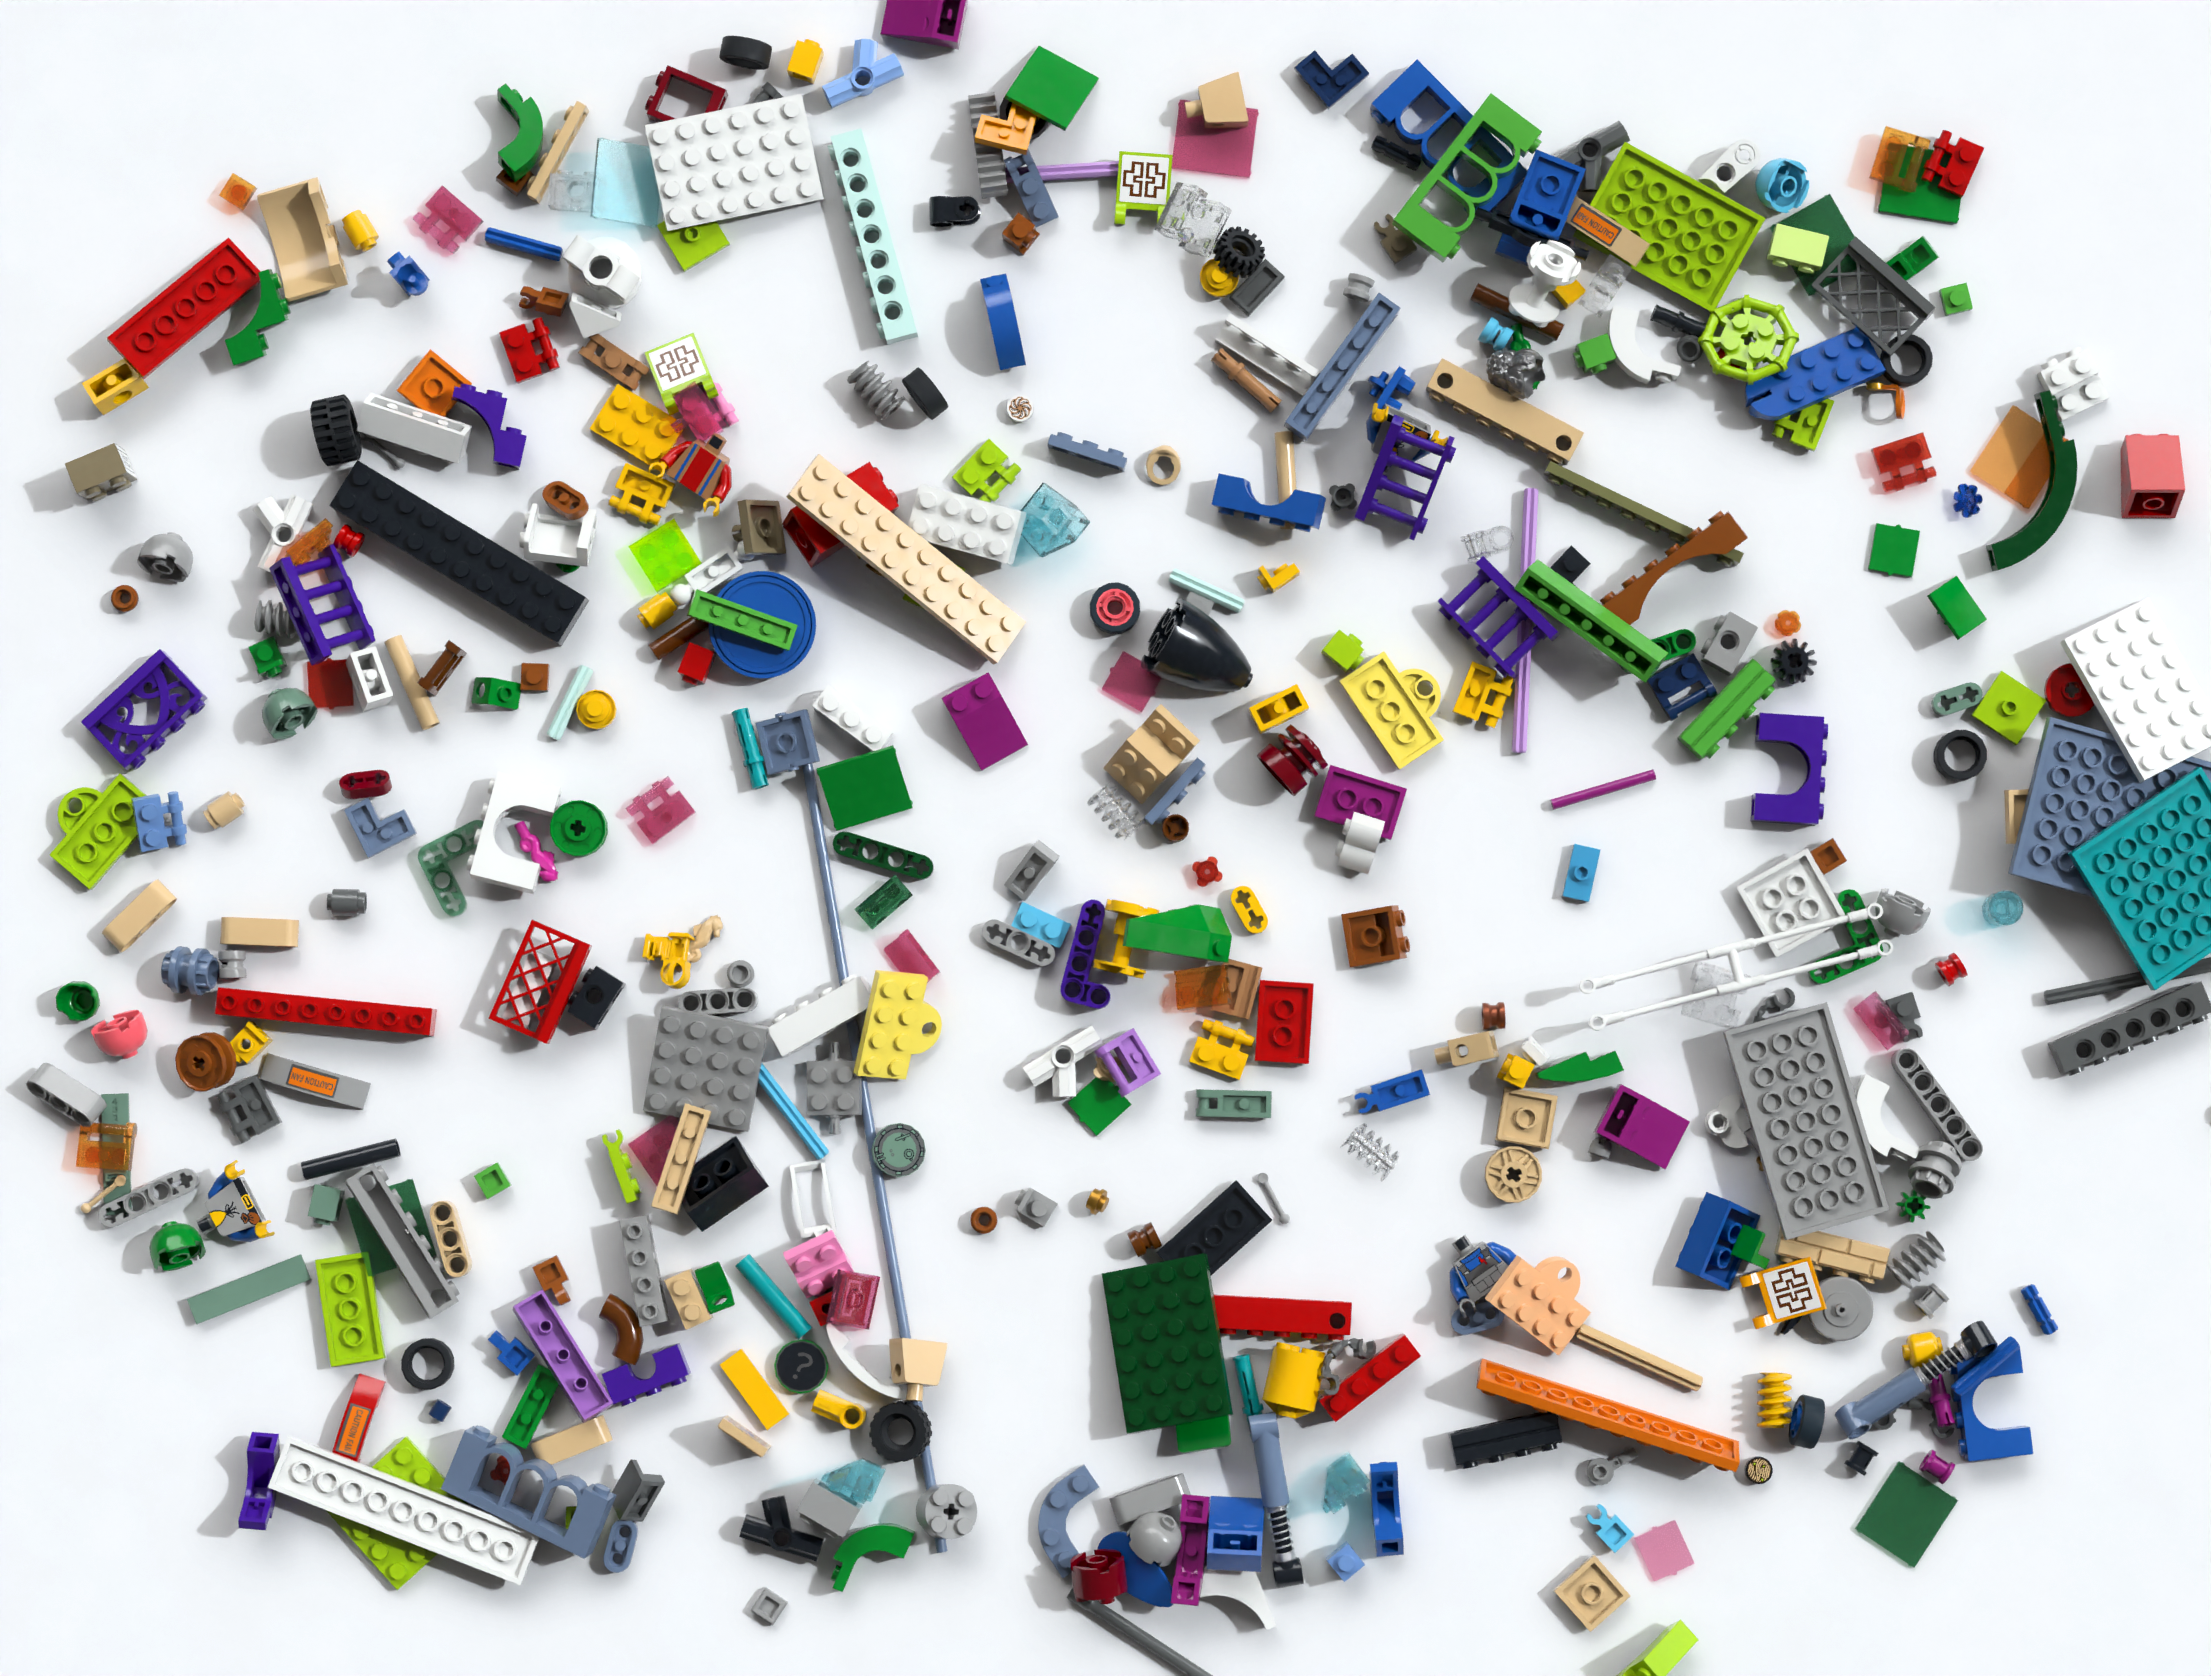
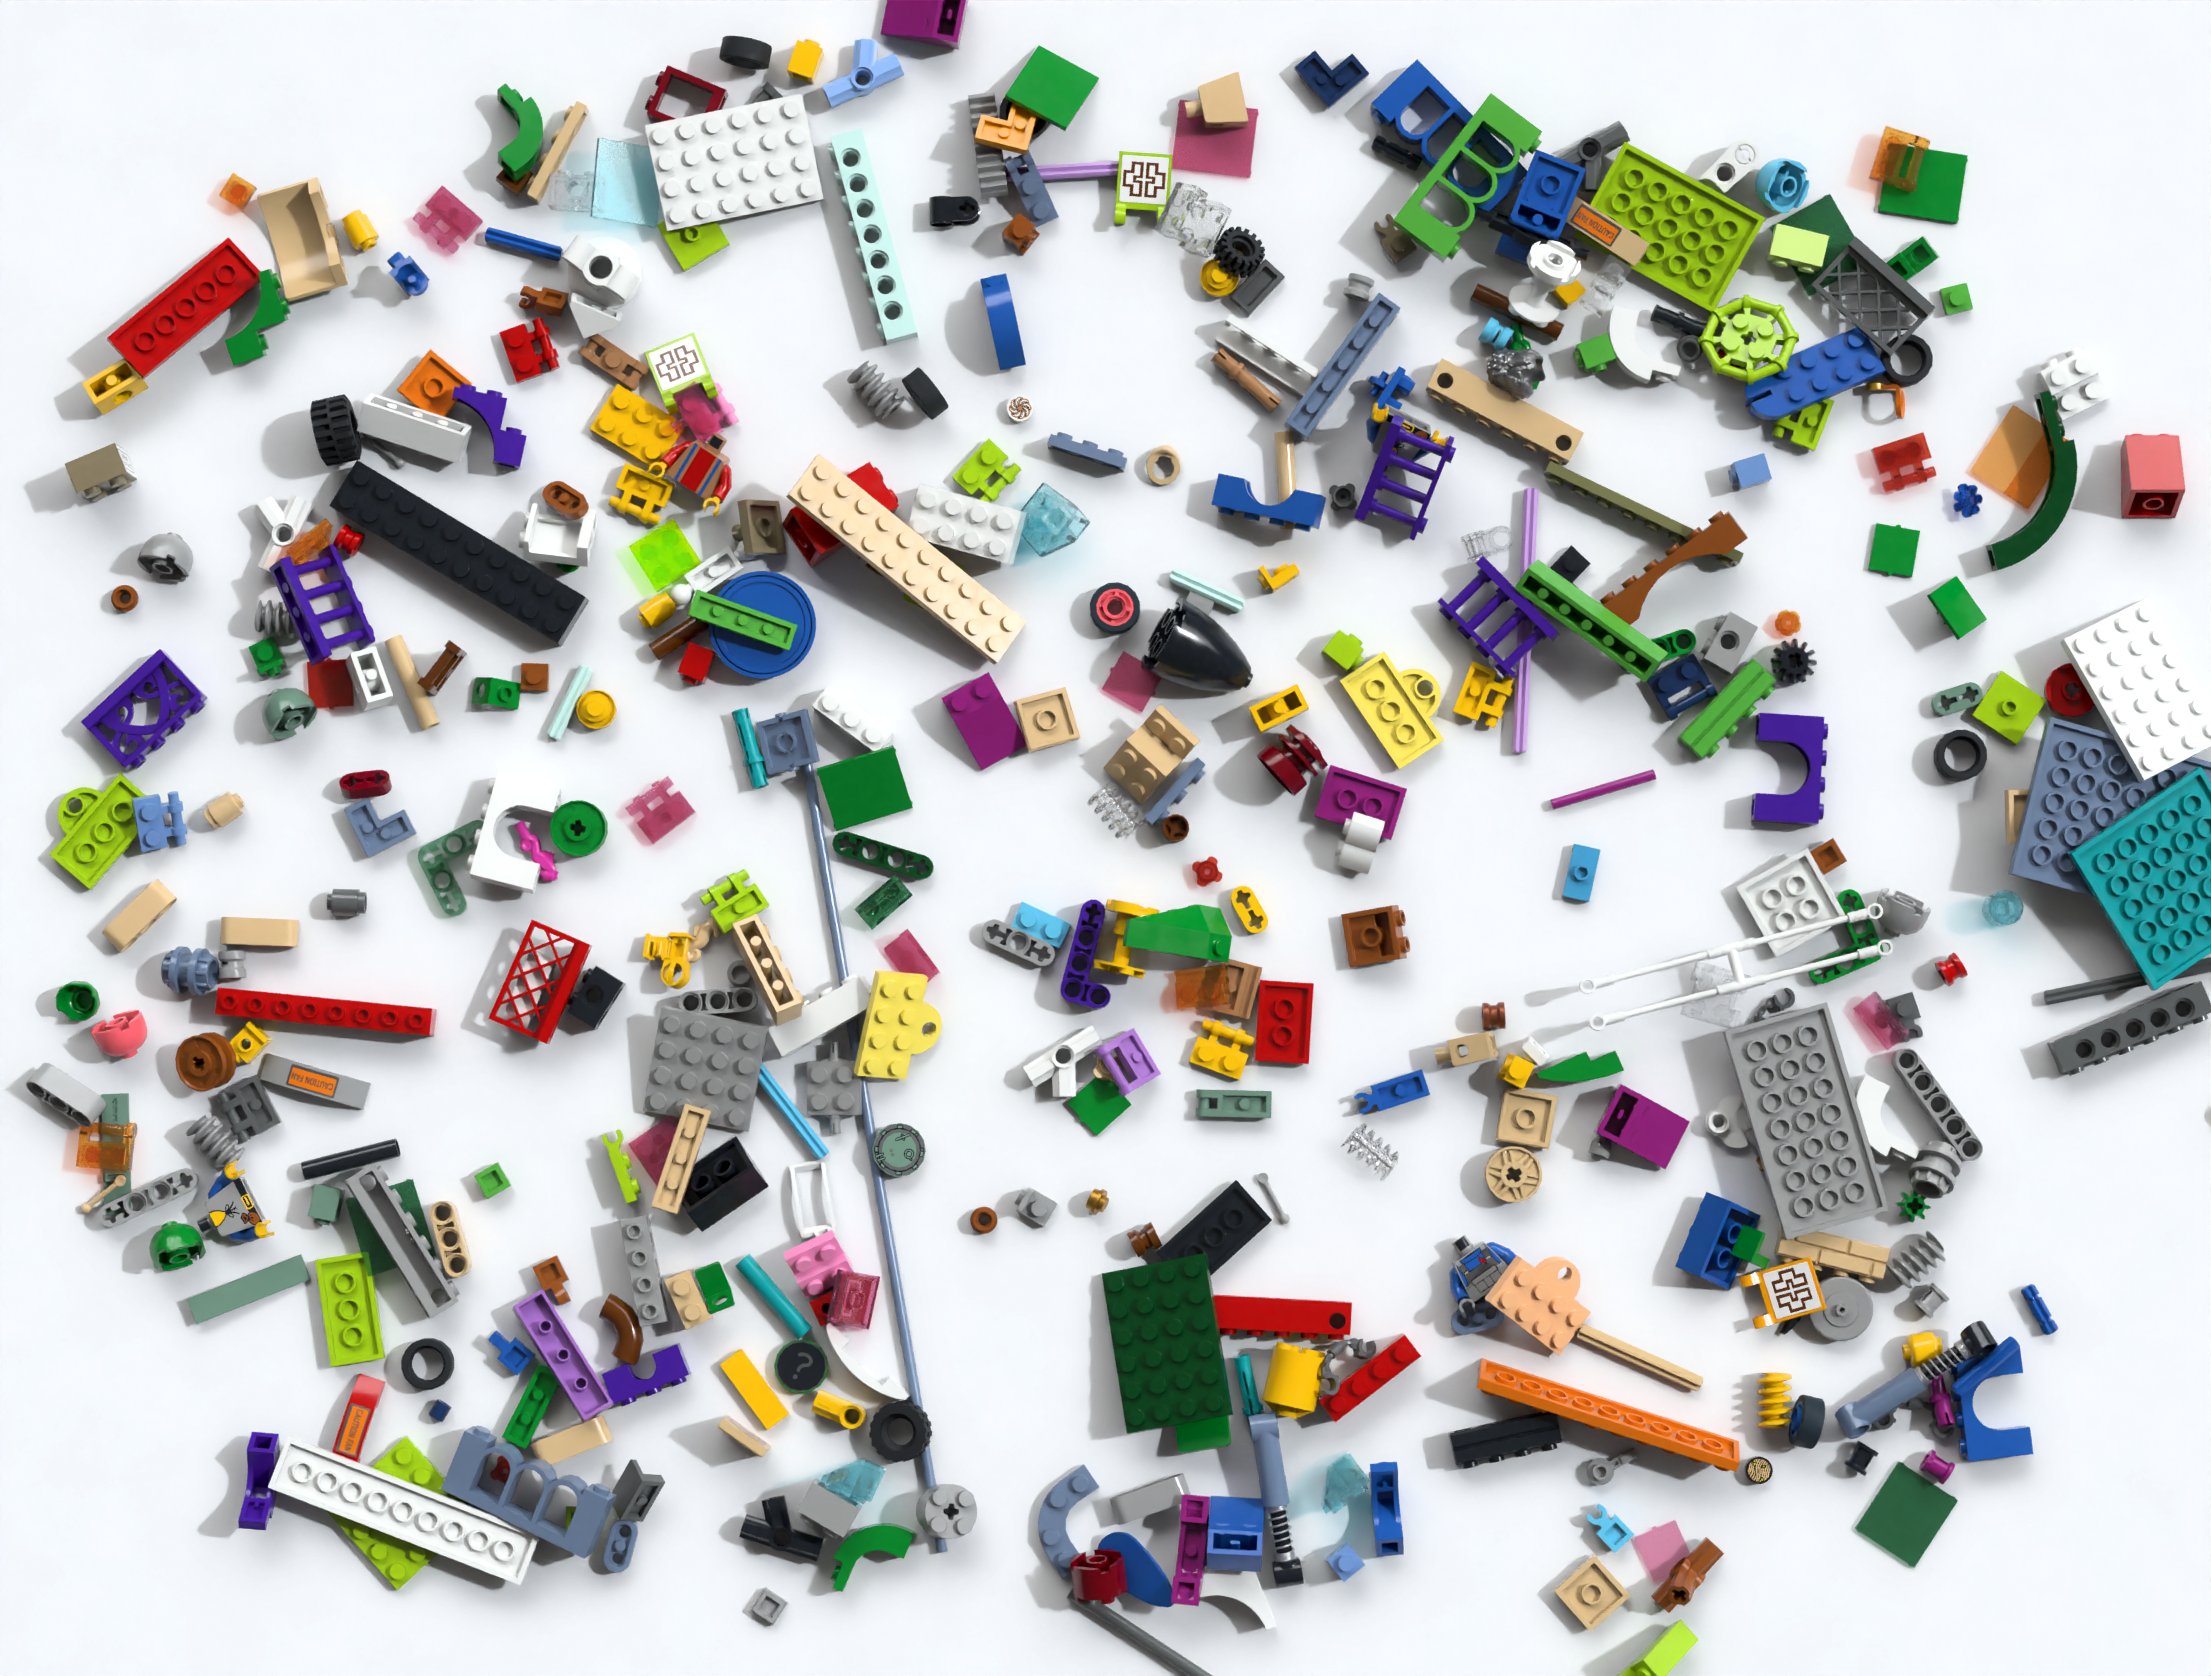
(215, 1142): none -> light grey piece
(743, 905): none -> lime plate
(767, 969): none -> tan brick
(916, 1364): torso -> none
(1031, 870): light grey plate -> none
(1046, 720): none -> tan plate
(1155, 1538): light grey cylinder -> none
(1687, 1576): none -> dark orange piece
(1749, 472): none -> medium blue brick
(1960, 166): red plate -> none

